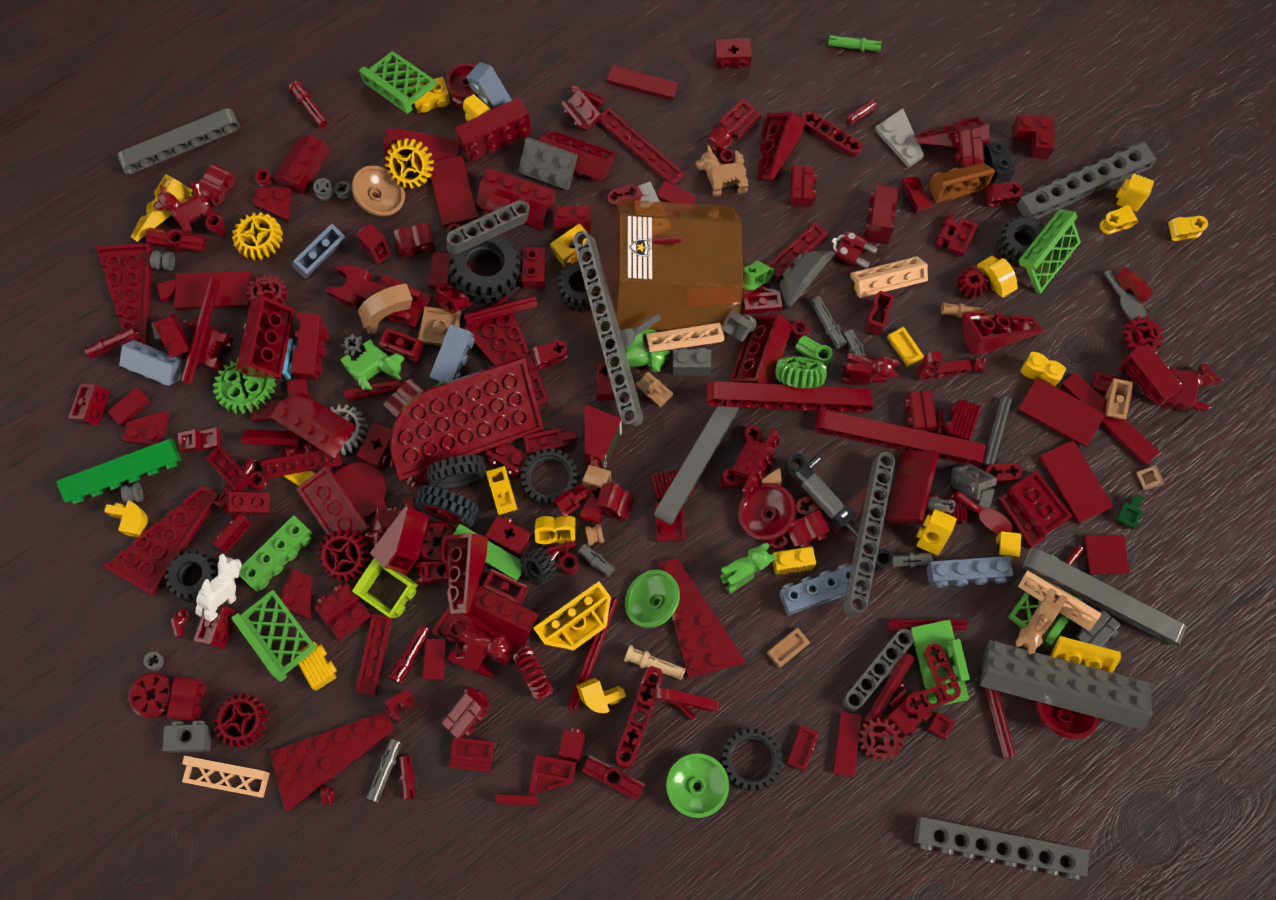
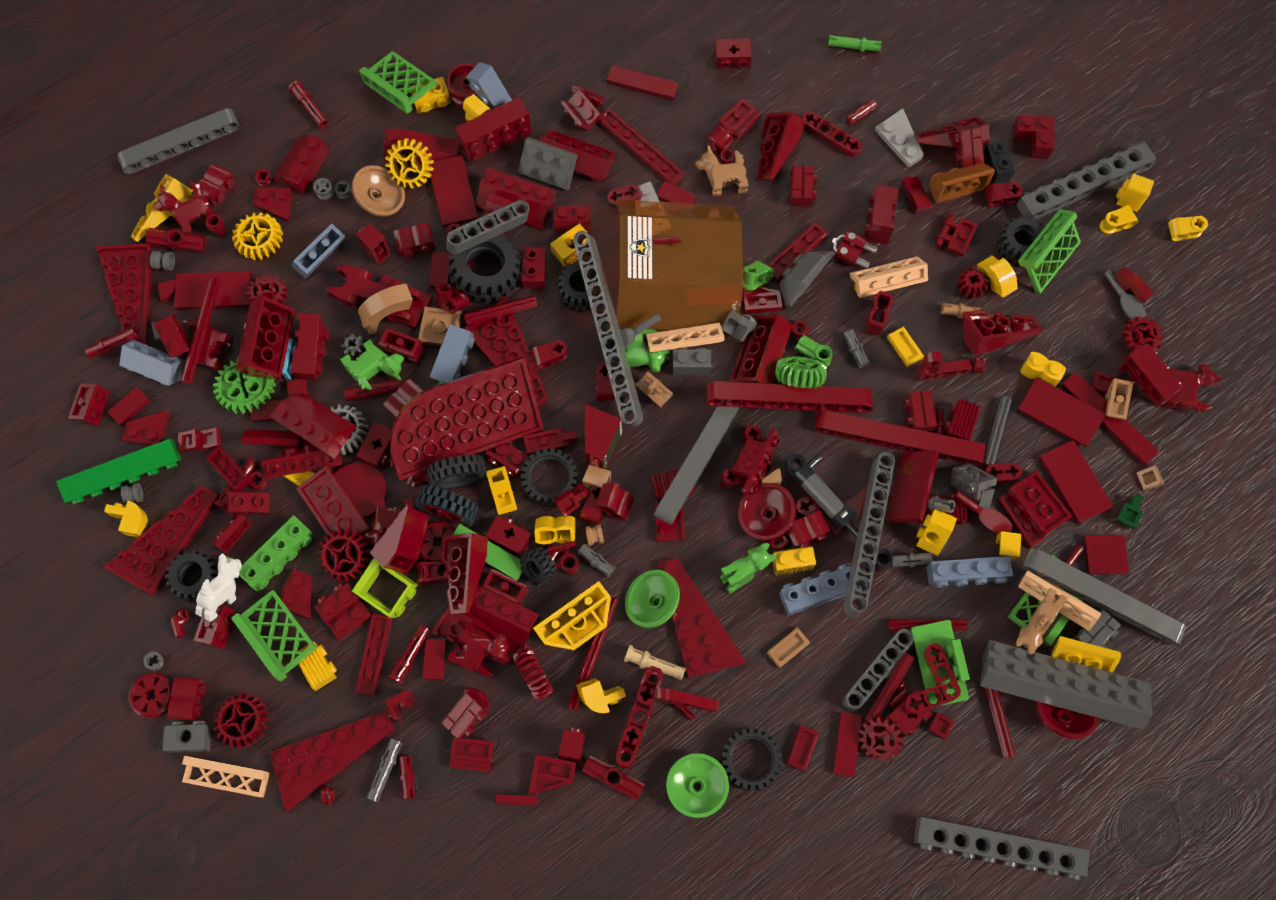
(831, 327): dark grey pin -> none
(868, 370): dark red animal -> none

